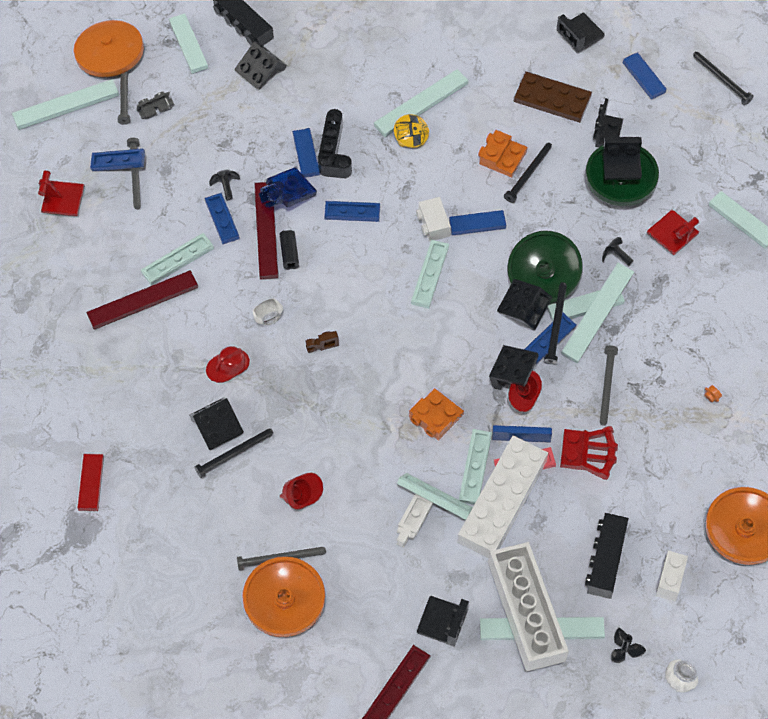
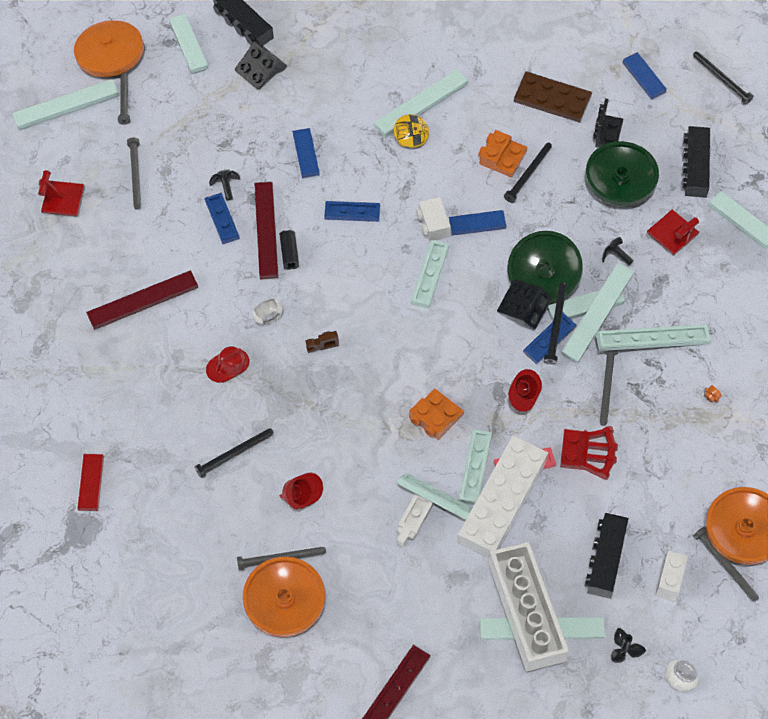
(117, 159): blue tile -> none
(148, 106): dark grey hinge -> none
(177, 259): light aqua tile -> none
(217, 423): black bracket -> none
(287, 189): clear blue plate -> none
(329, 148): black beam -> none
(443, 620): black bracket -> none
(512, 366): black bracket -> none
(528, 434): blue tile -> none
(579, 31): black bracket -> none
(622, 158): black bracket -> none
(653, 337): none -> light aqua tile
(697, 161): none -> black brick
(701, 534): none -> dark grey bar

